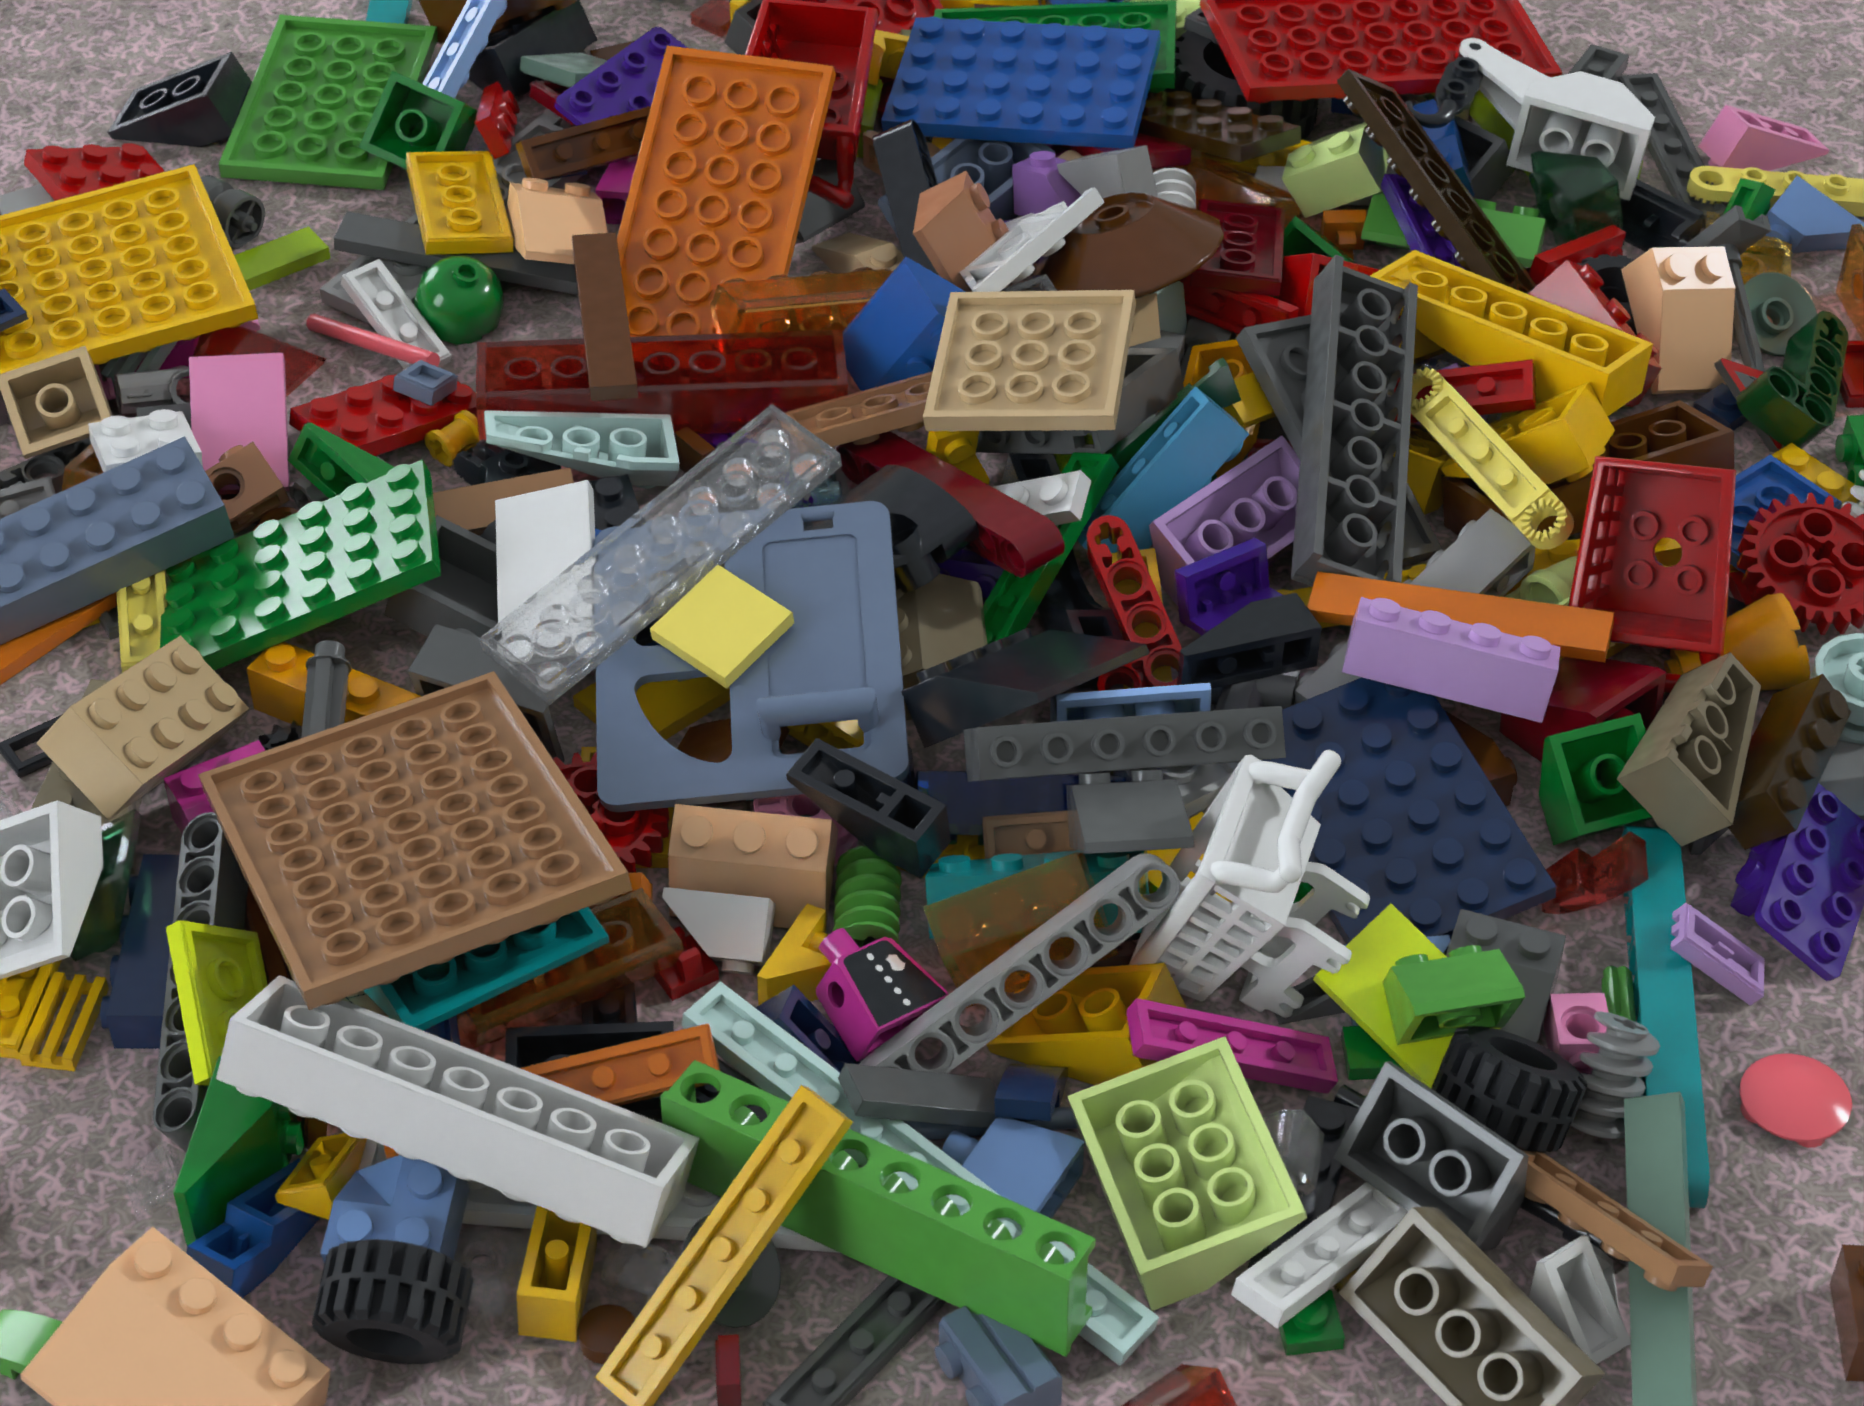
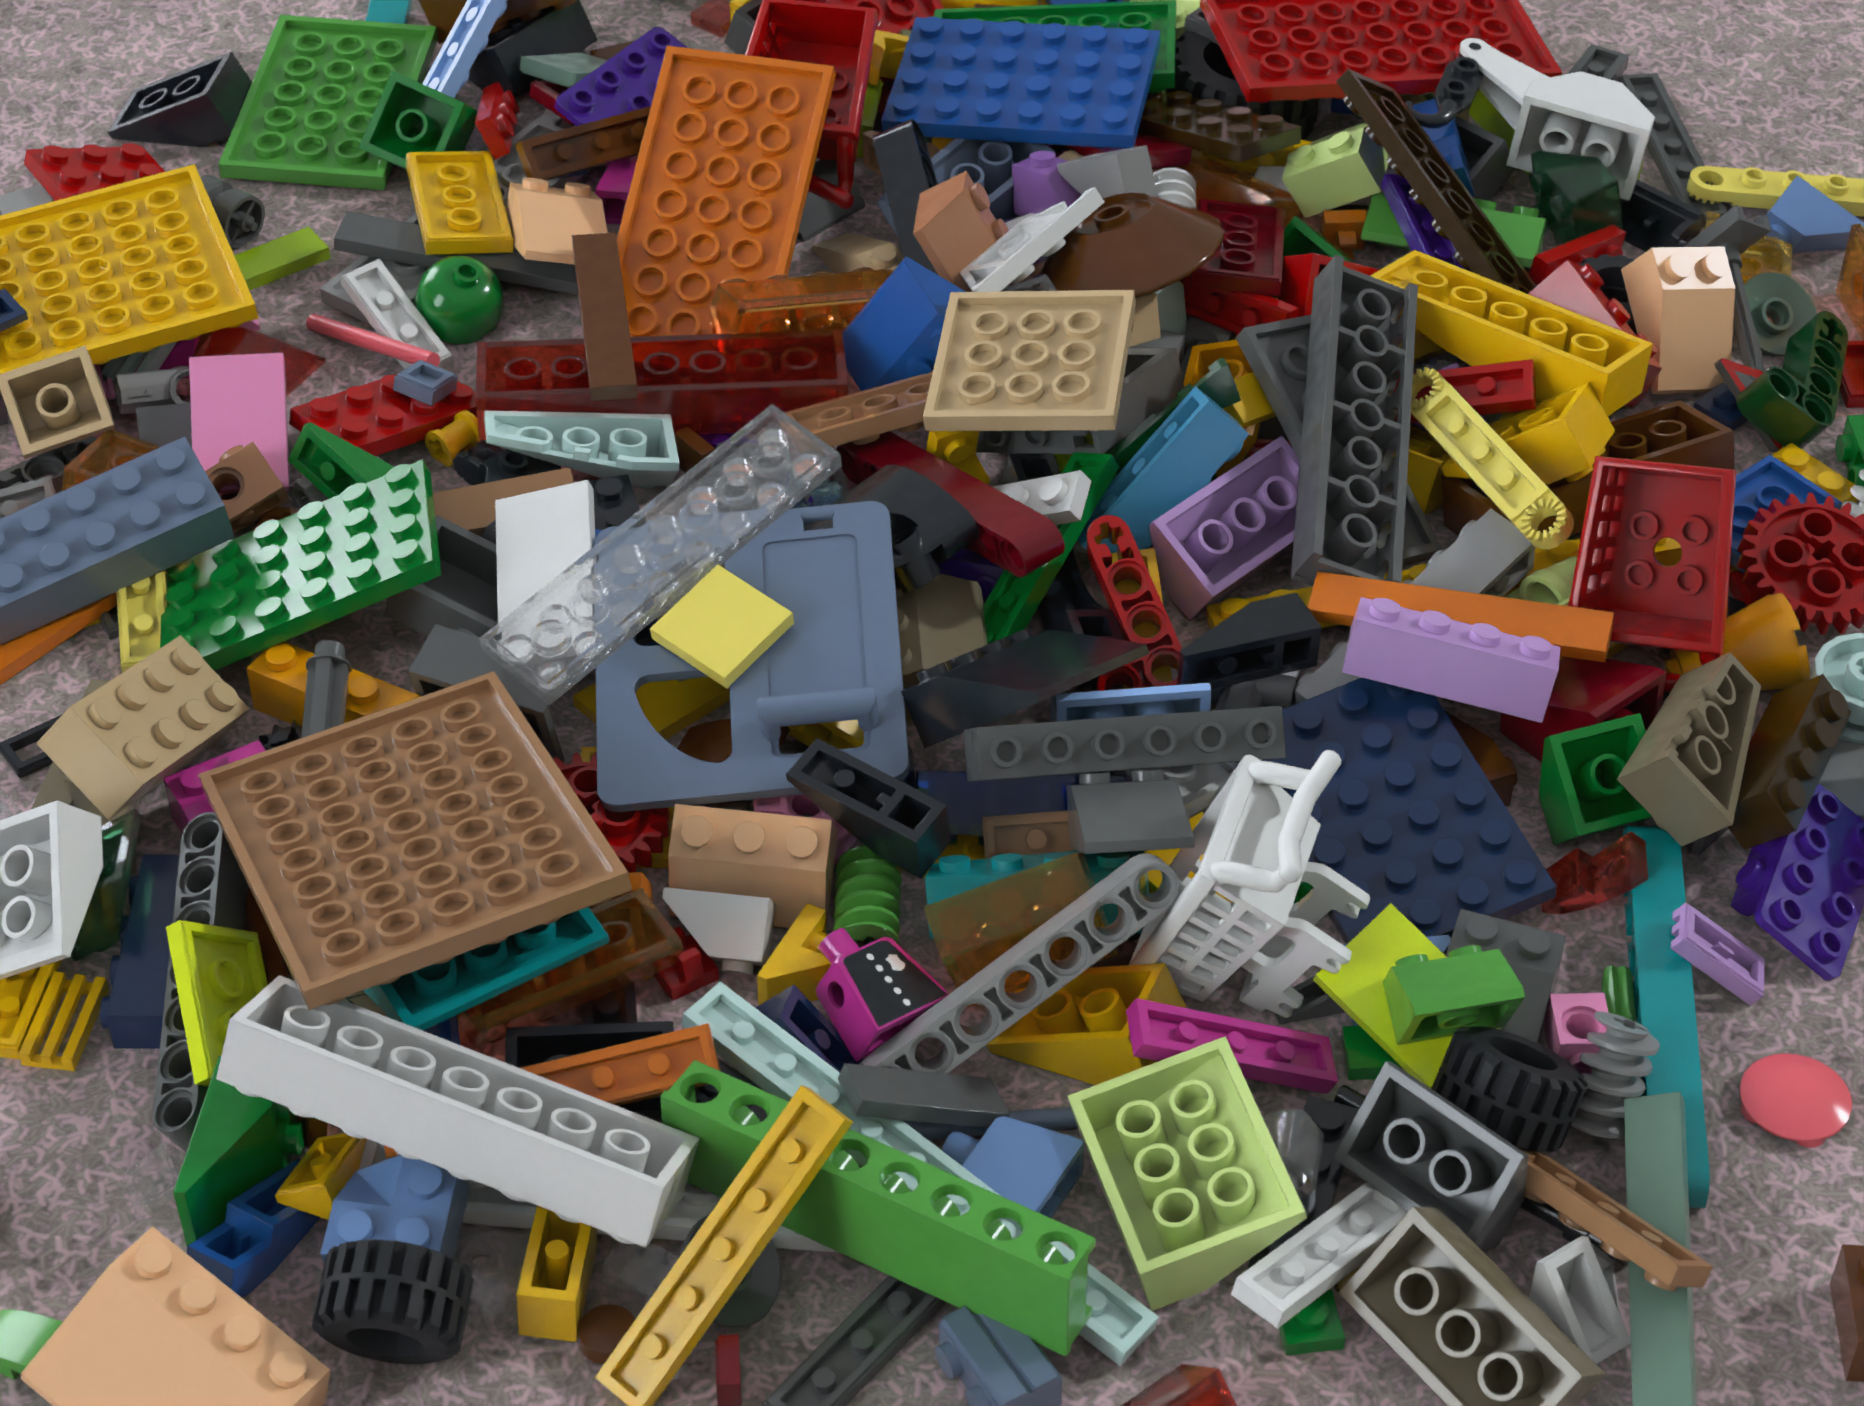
(124, 438): white plate -> none
(1030, 1092): dark blue slope -> none
(1222, 585): dark purple bracket -> none
(1752, 197): green plate -> none
(1757, 141): bright pink slope -> none

